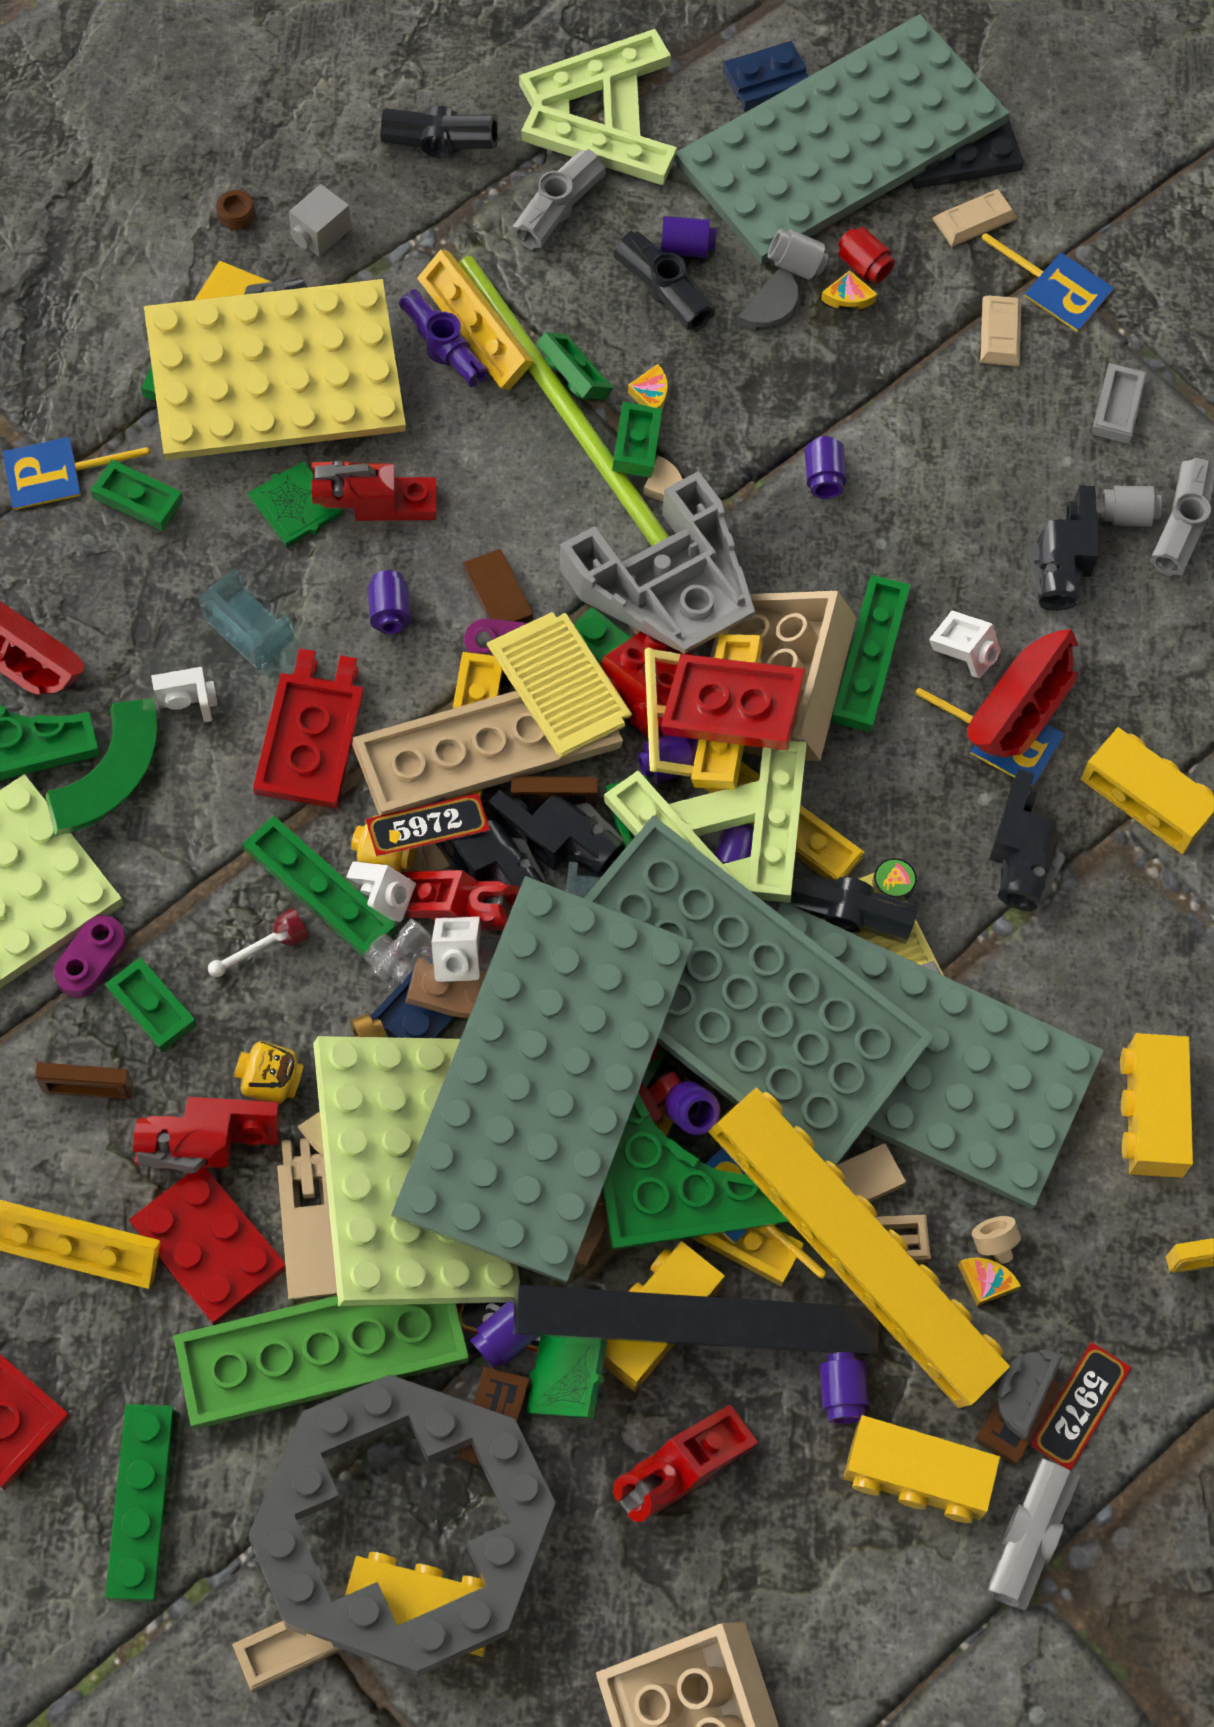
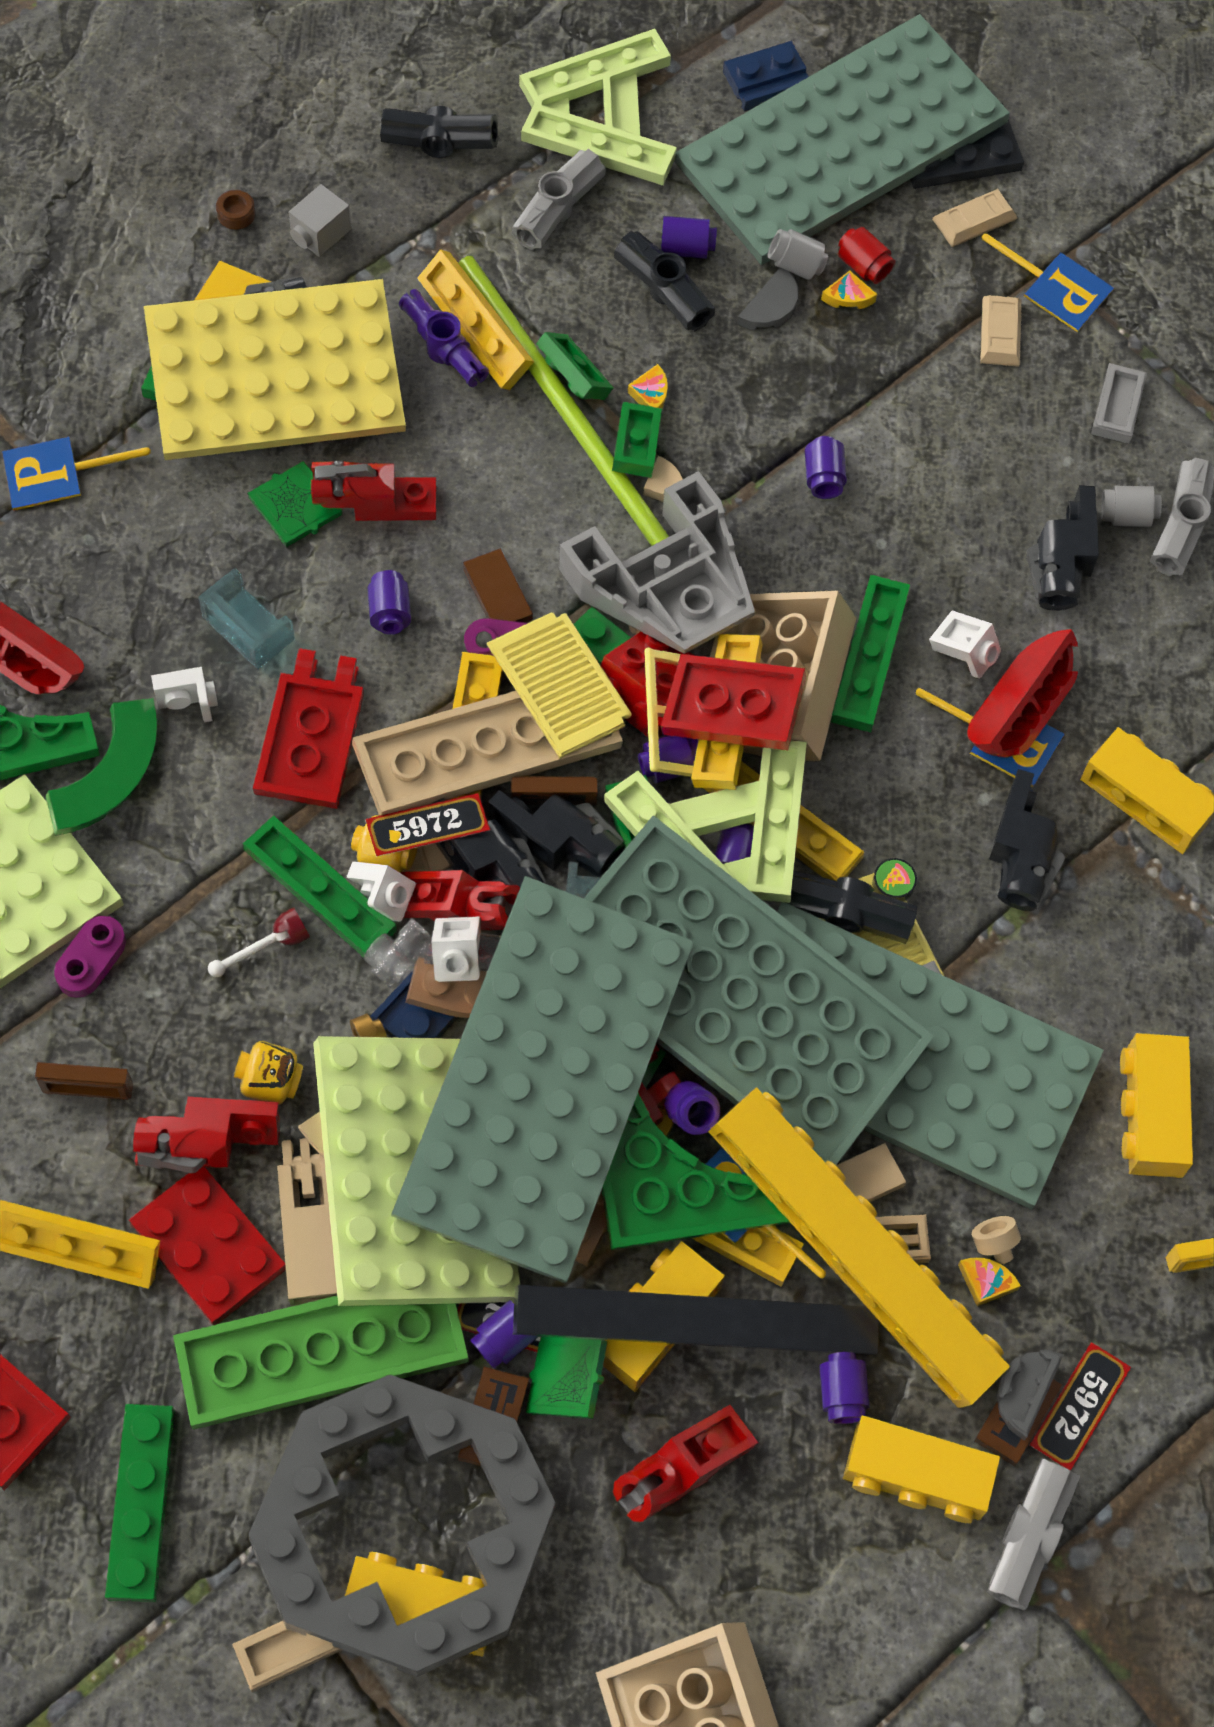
(137, 495): green plate -> none
(151, 1004): green plate -> none

